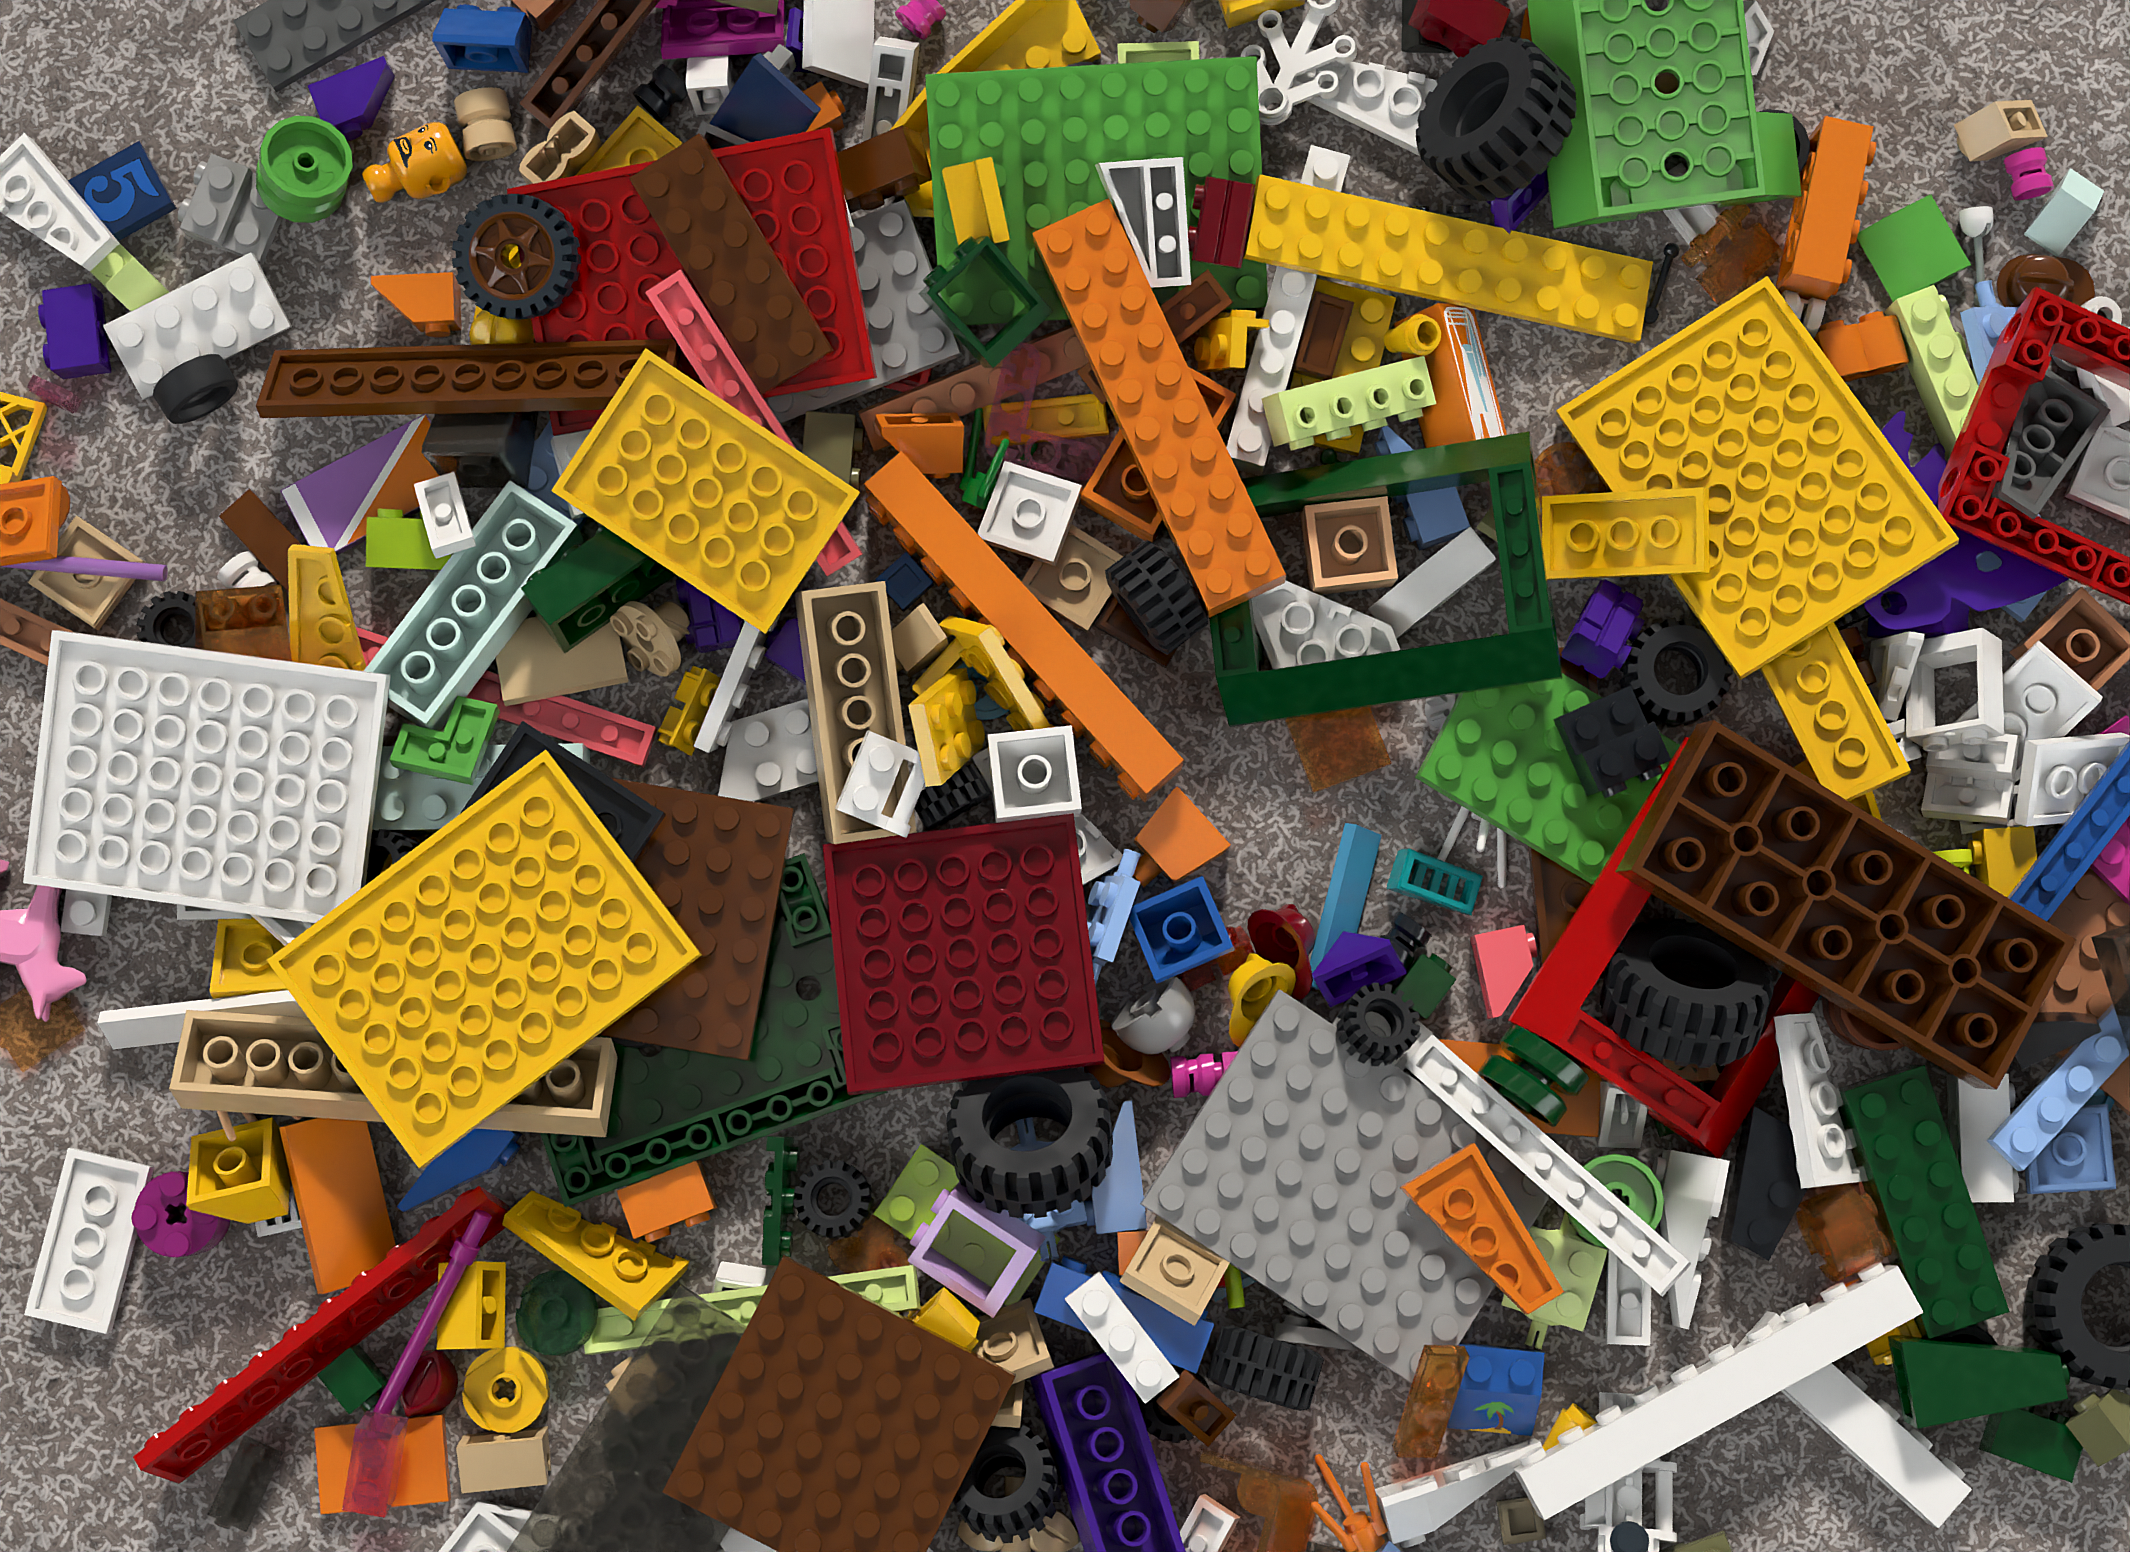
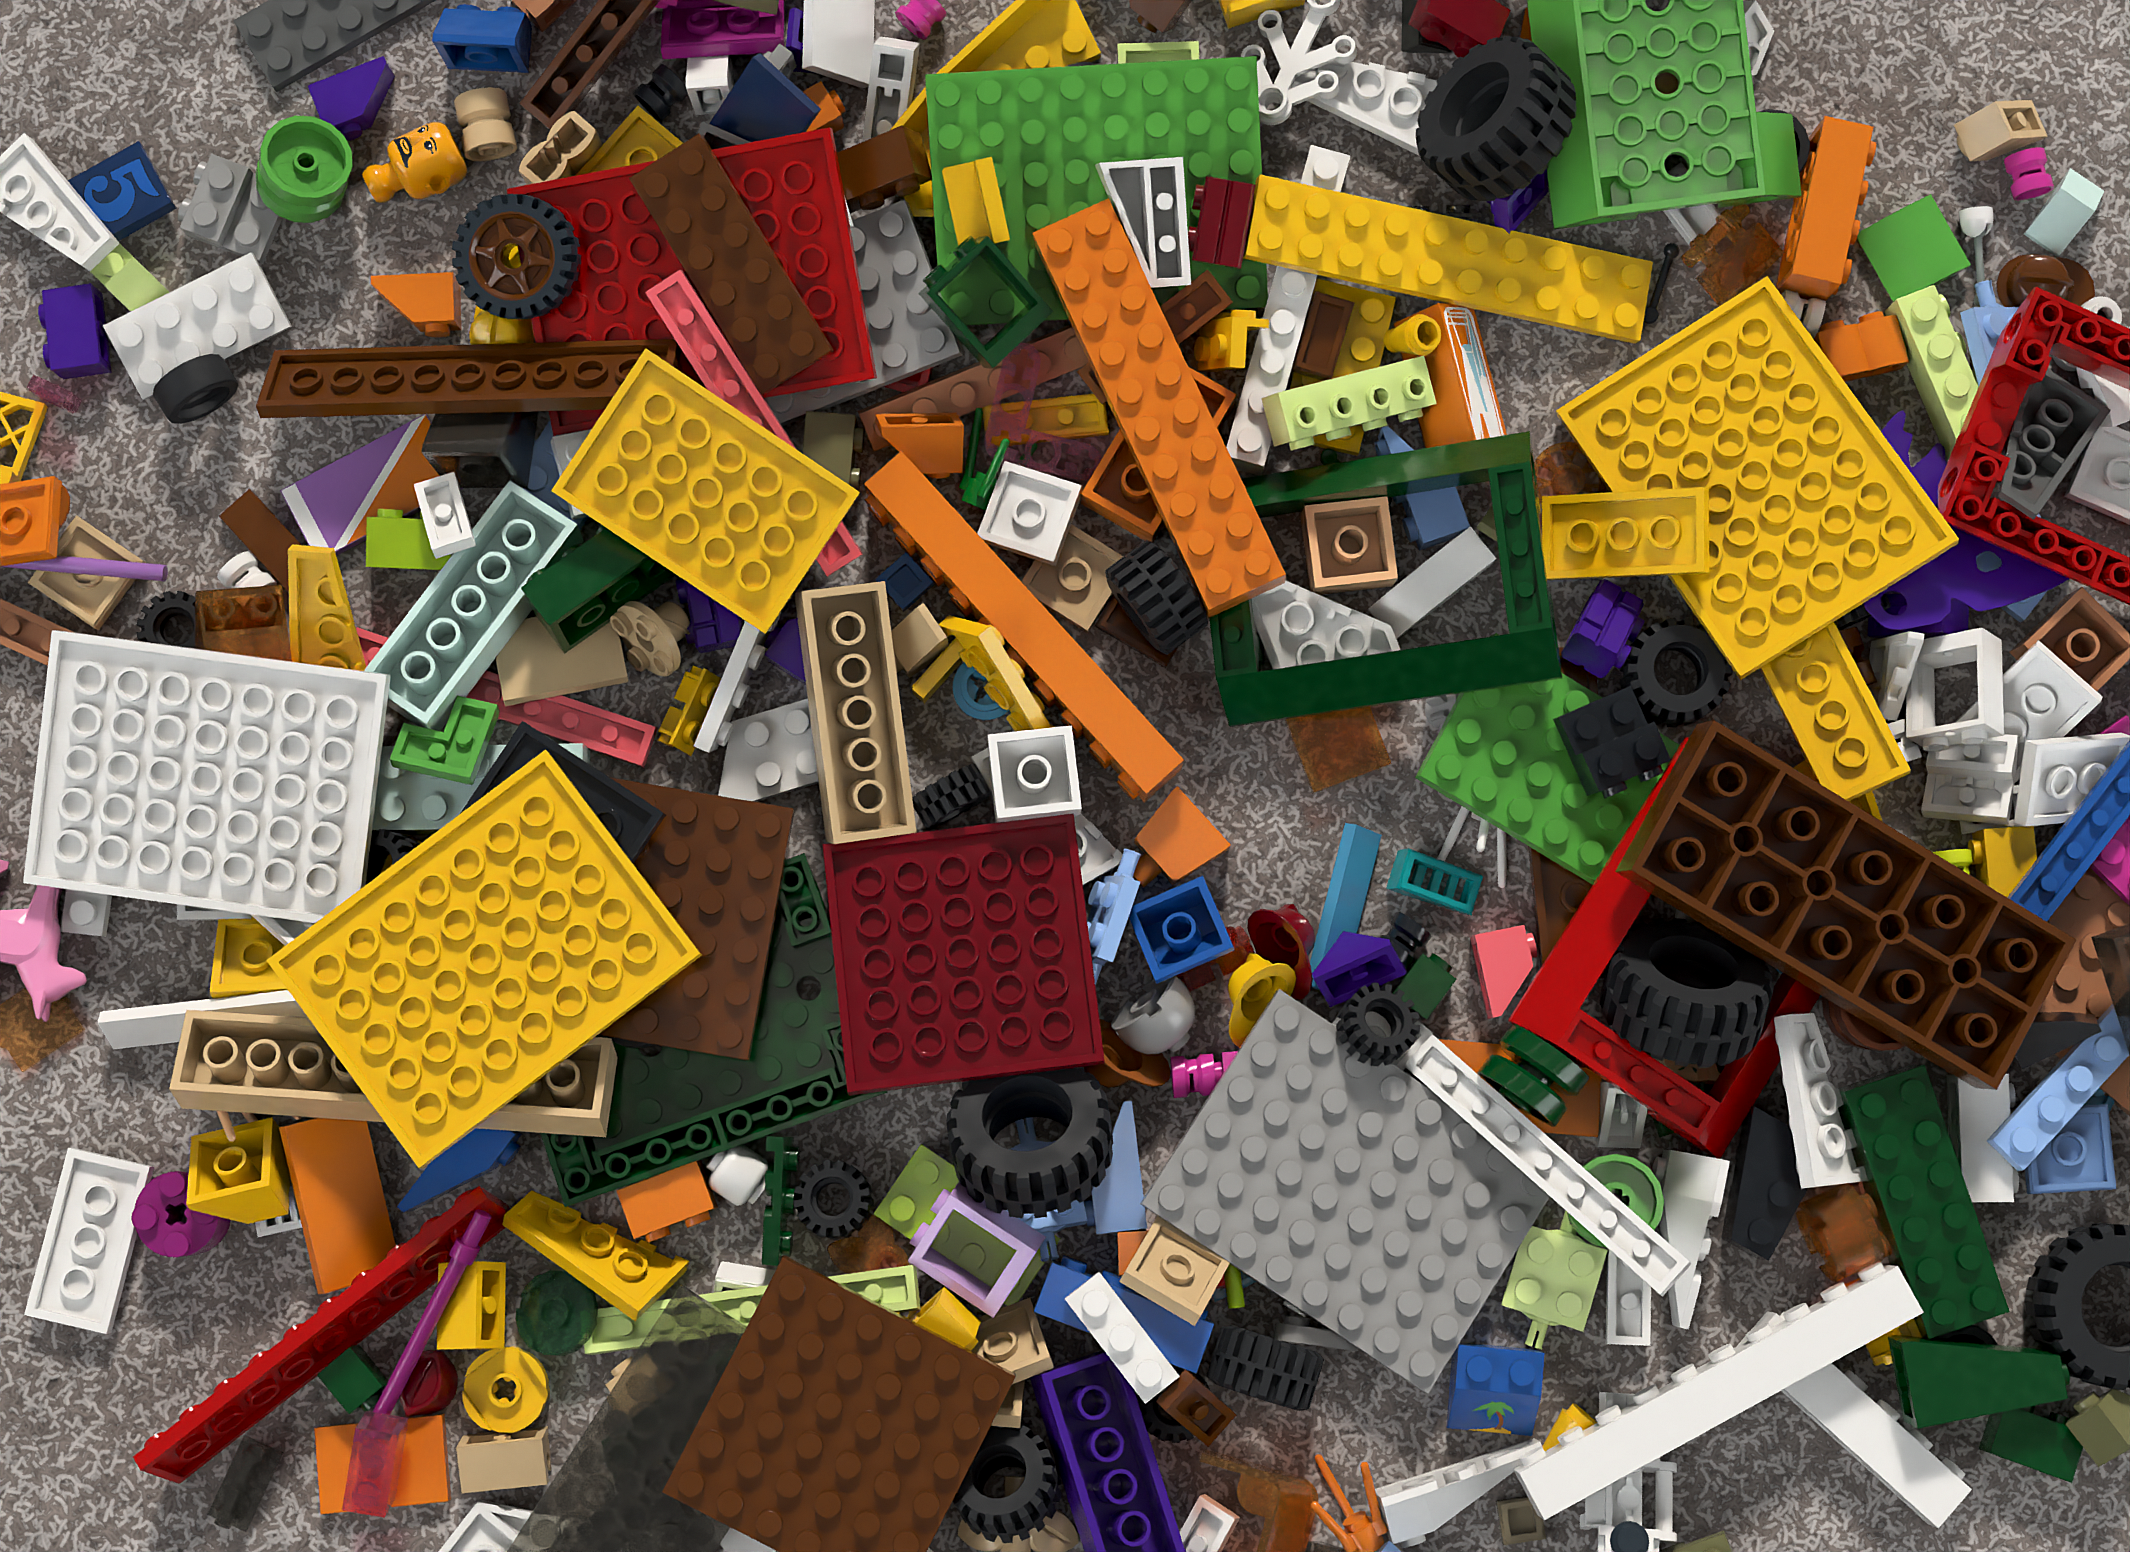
(737, 1174): none -> white head
(873, 779): white plate -> none
(946, 726): yellow plate -> none
(1430, 1401): clear orange plate -> none
(1482, 1222): orange wing -> none

